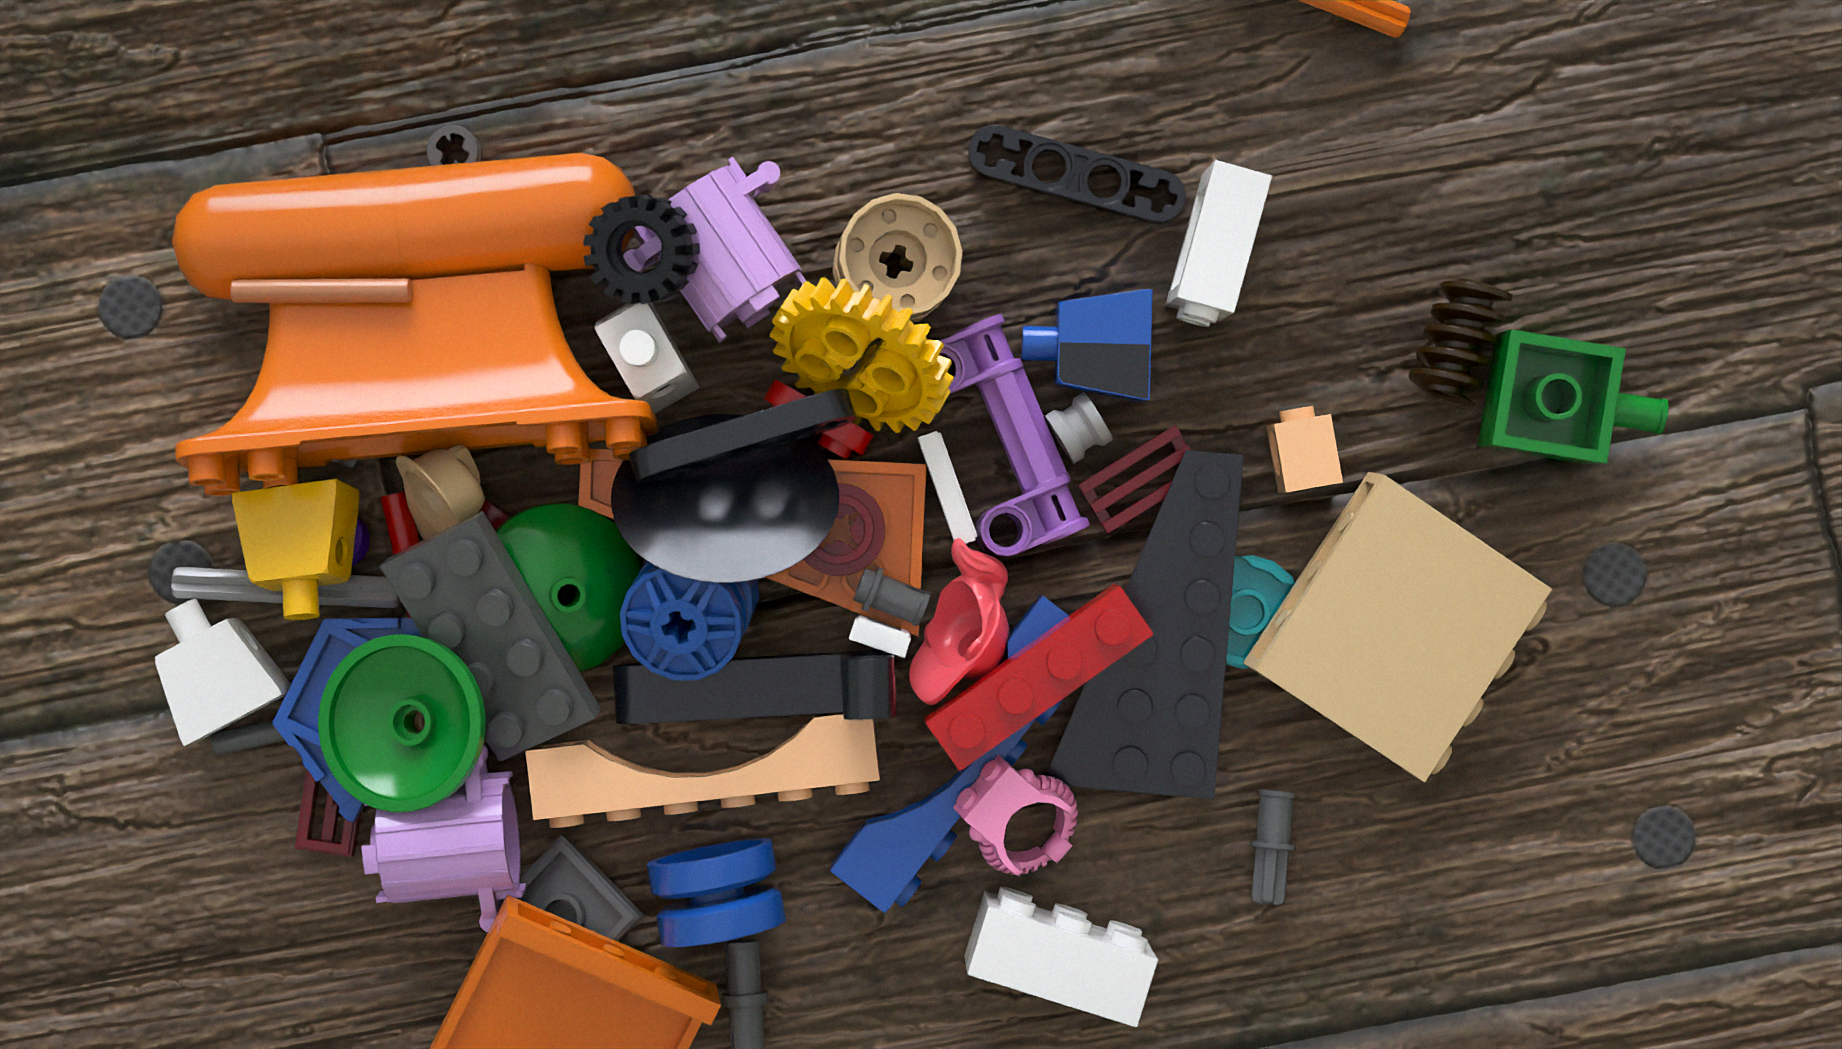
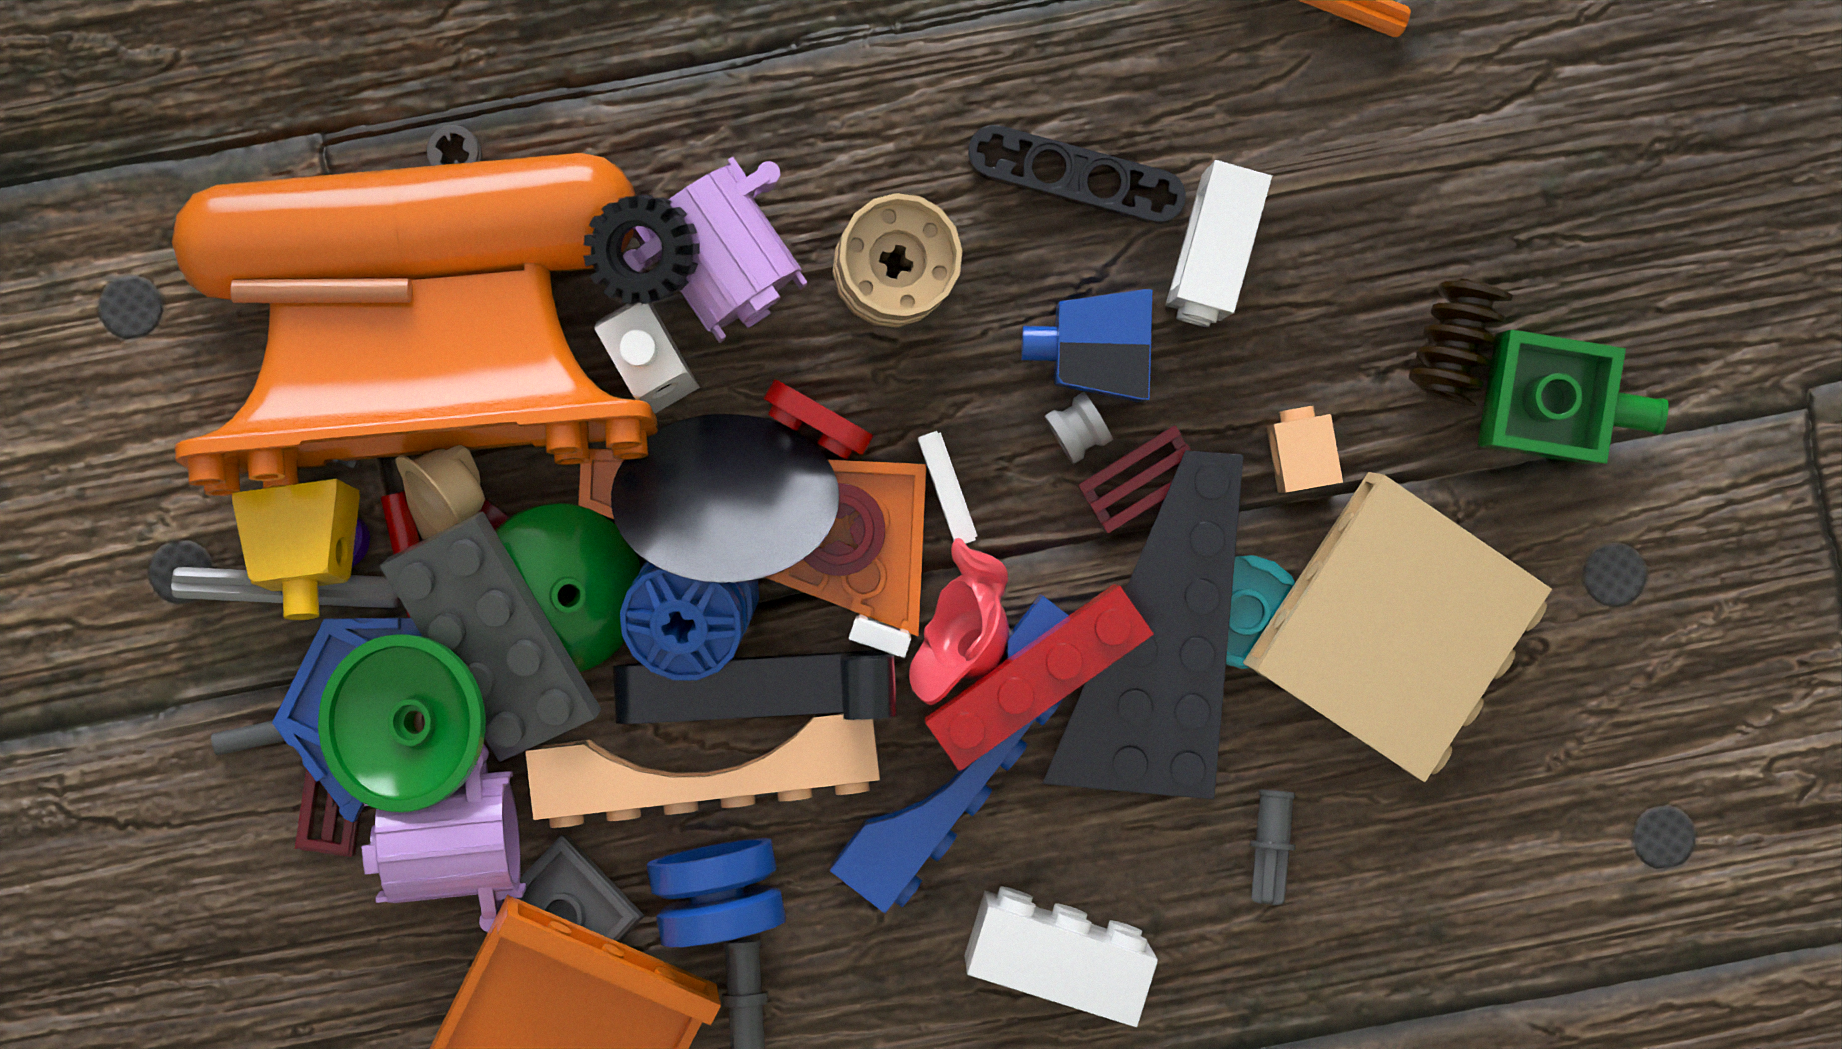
(215, 673): white torso -> none
(742, 436): black beam -> none
(828, 331): yellow gear -> none
(891, 596): dark grey pin -> none
(985, 359): medium lavender piece -> none
(1000, 794): bright pink piece -> none

